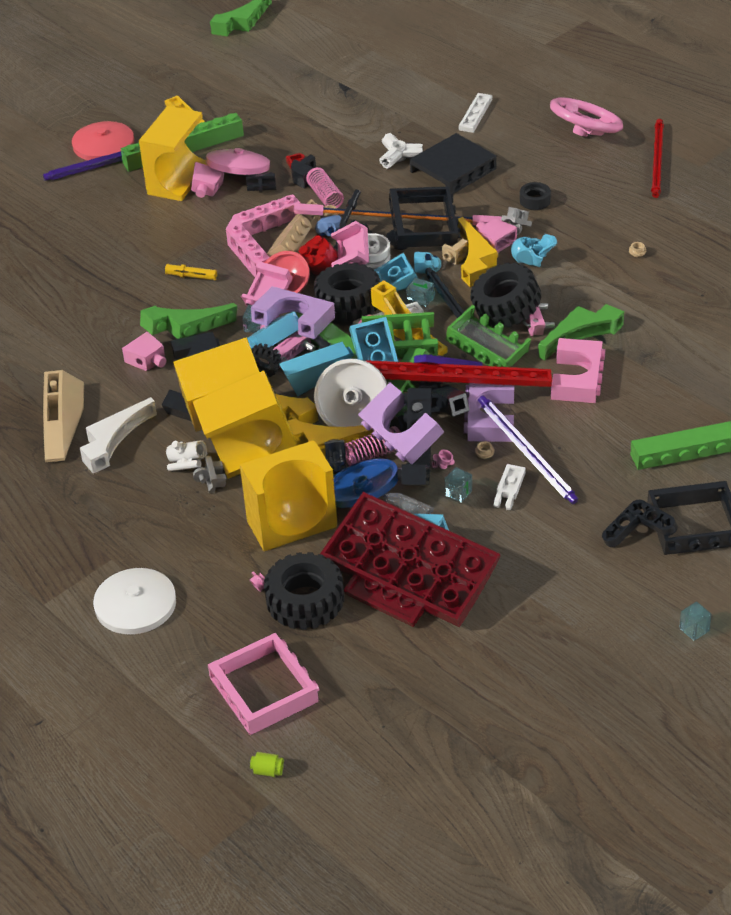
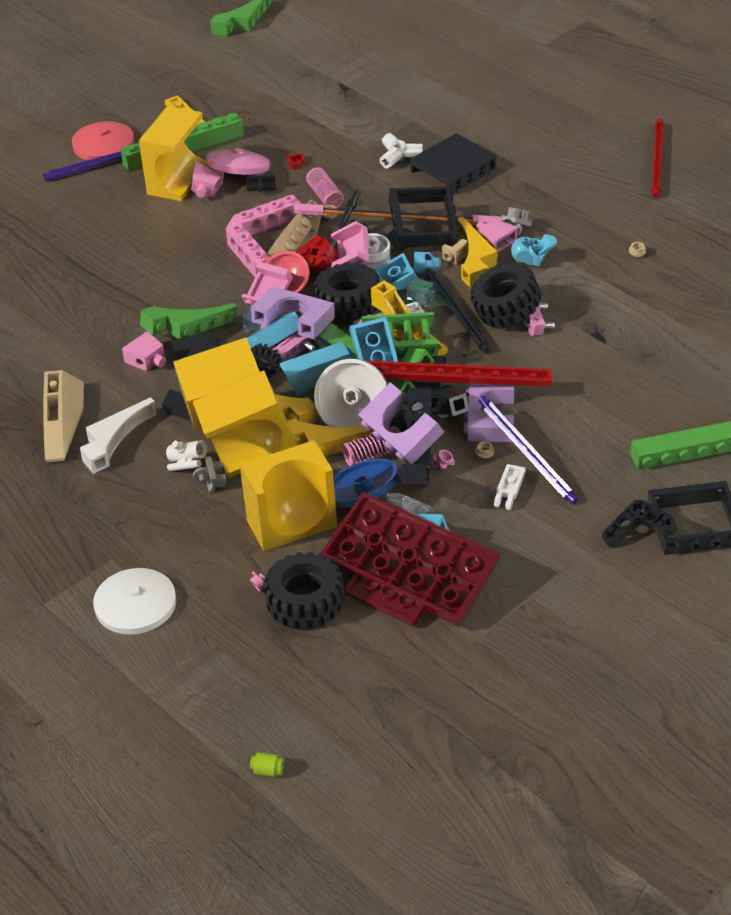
(208, 274): yellow pin -> none
(277, 711): bright pink window -> none
(300, 170): black brick -> none
(328, 225): medium blue rock -> none
(335, 454): black hips -> none
(443, 360): dark purple tile -> none
(458, 484): clear light blue brick -> none
(475, 112): white tile -> none
(485, 342): bright green window -> none
(535, 203): black tyre -> none
(568, 110): bright pink piece -> none
(581, 325): bright green arch -> none
(583, 386): bright pink arch -> none
(695, 621): clear light blue brick -> none

